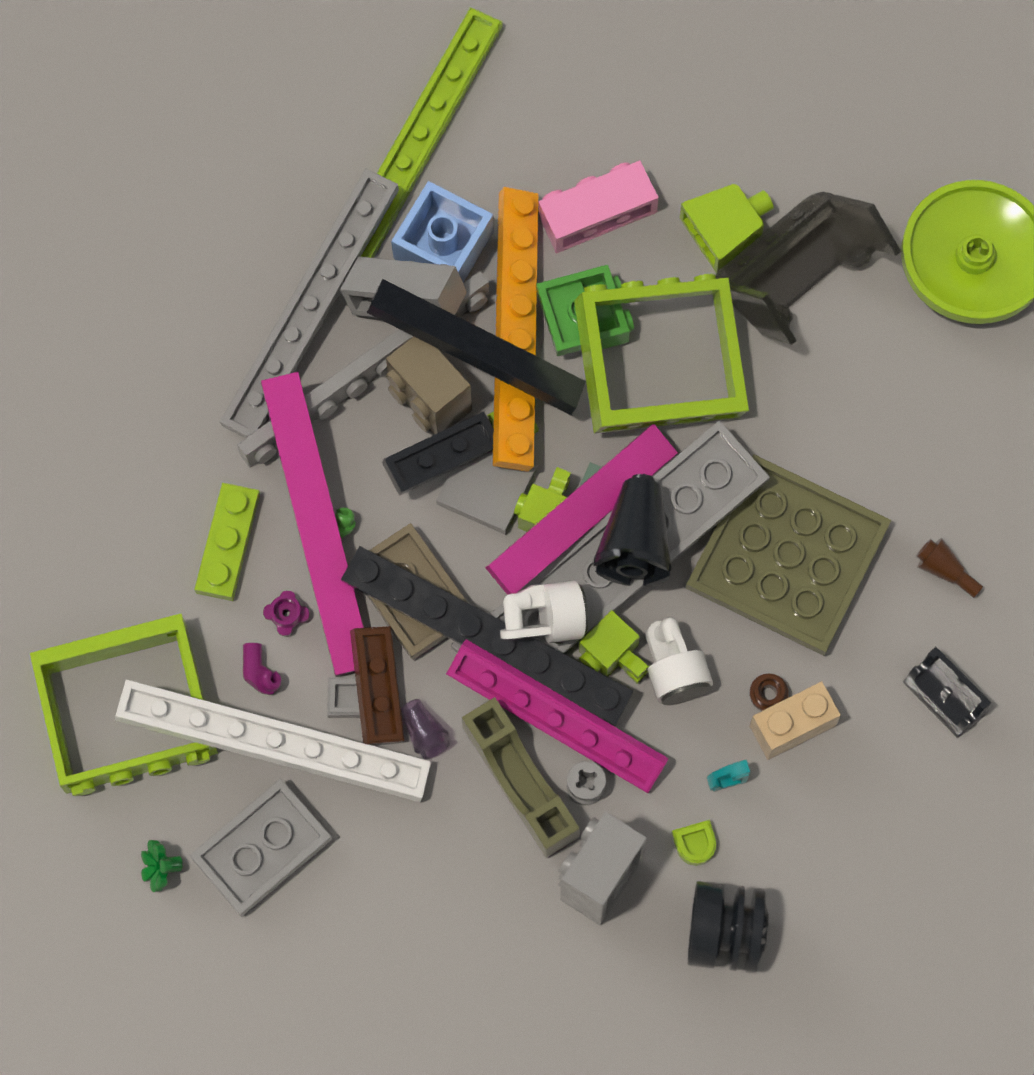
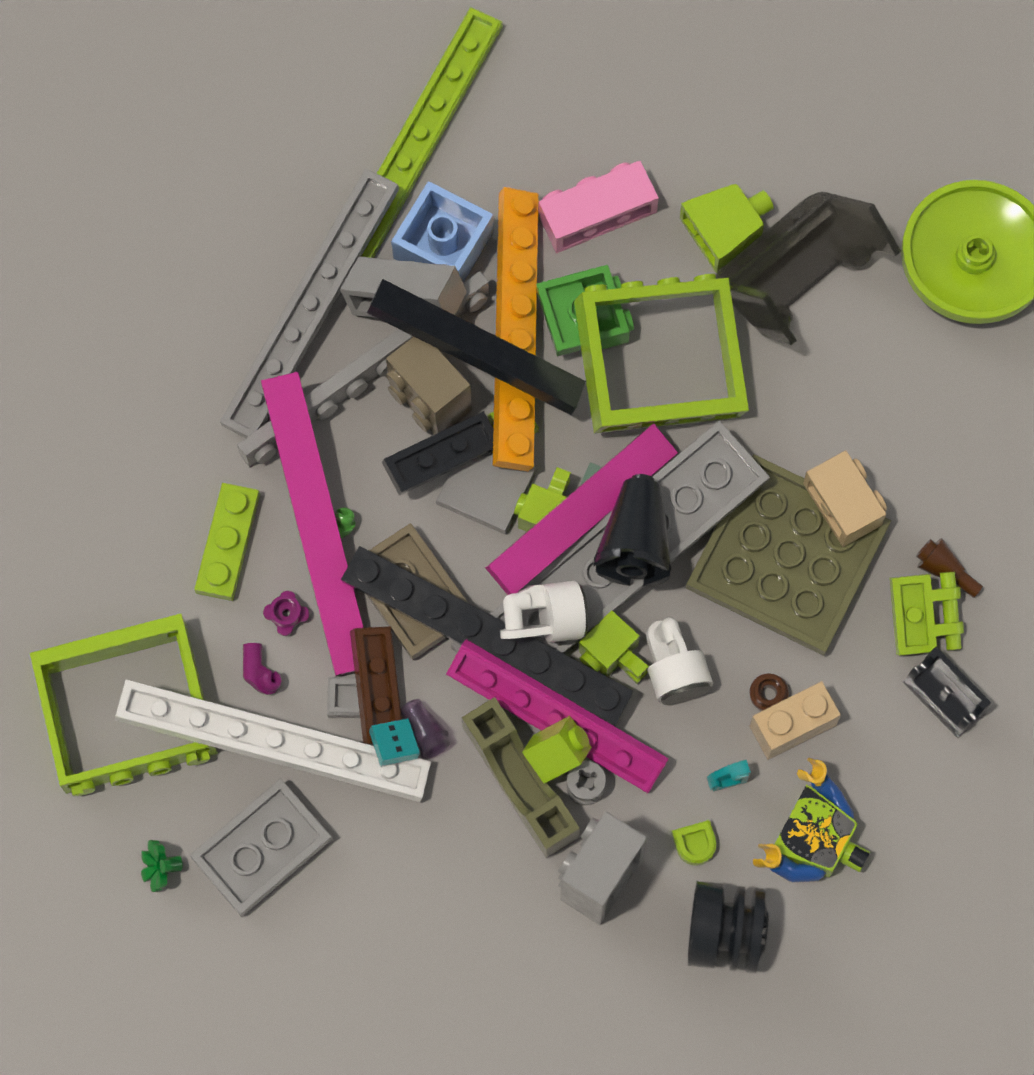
(394, 742): none -> teal tile
(557, 749): none -> lime brick
(815, 833): none -> torso
(845, 497): none -> tan brick
(914, 613): none -> lime plate

